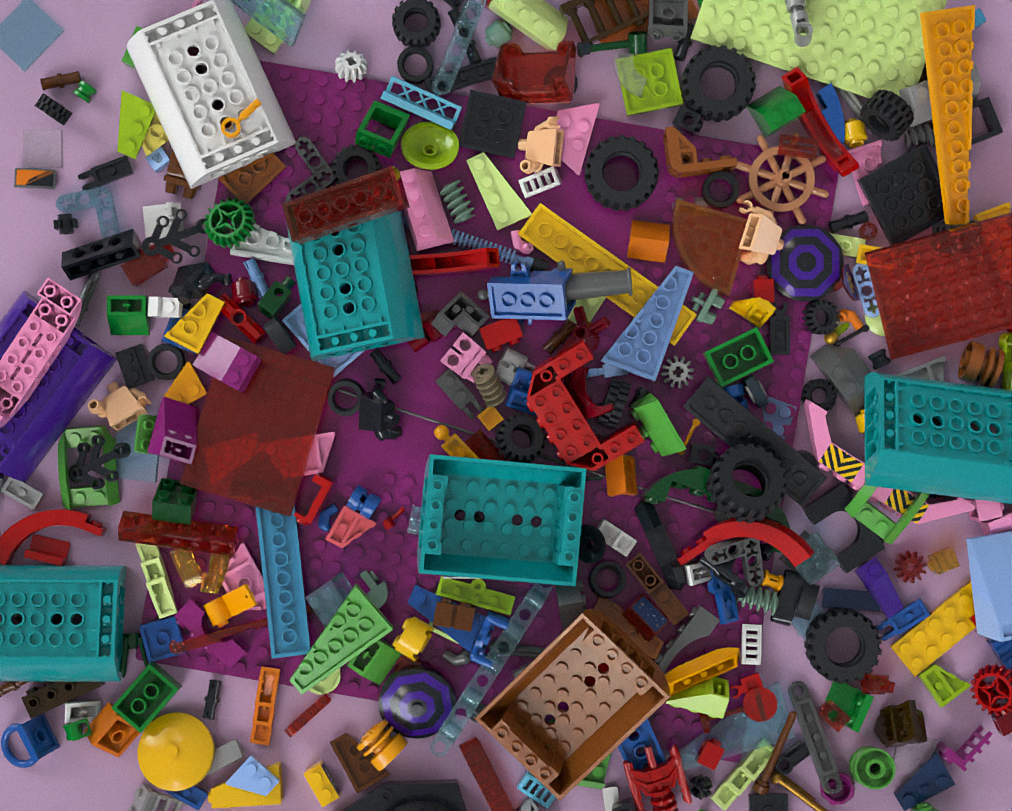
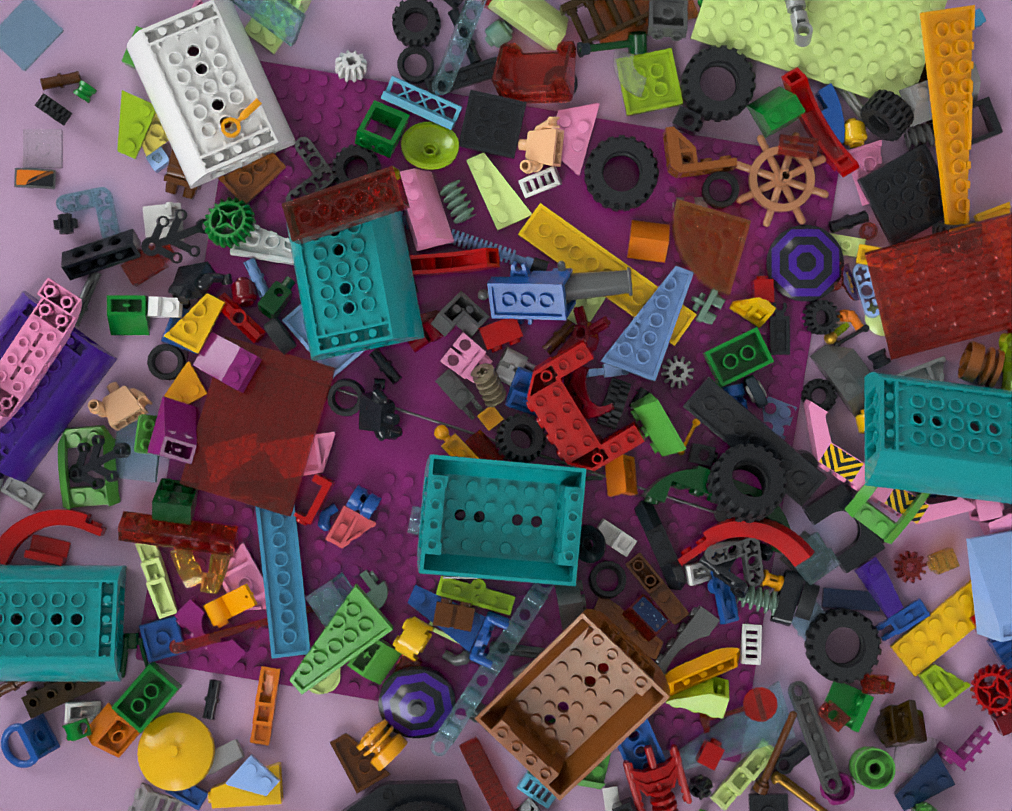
(107, 172): black hinge -> none
(134, 366): black plate -> none
(306, 716): clear red beam -> none
(322, 783): yellow brick -> none
(388, 522): red hand -> none
(520, 245): bright pink arm -> none
(683, 44): black axle -> none
(747, 683): red plate -> none
(760, 235): light nougat torso -> none

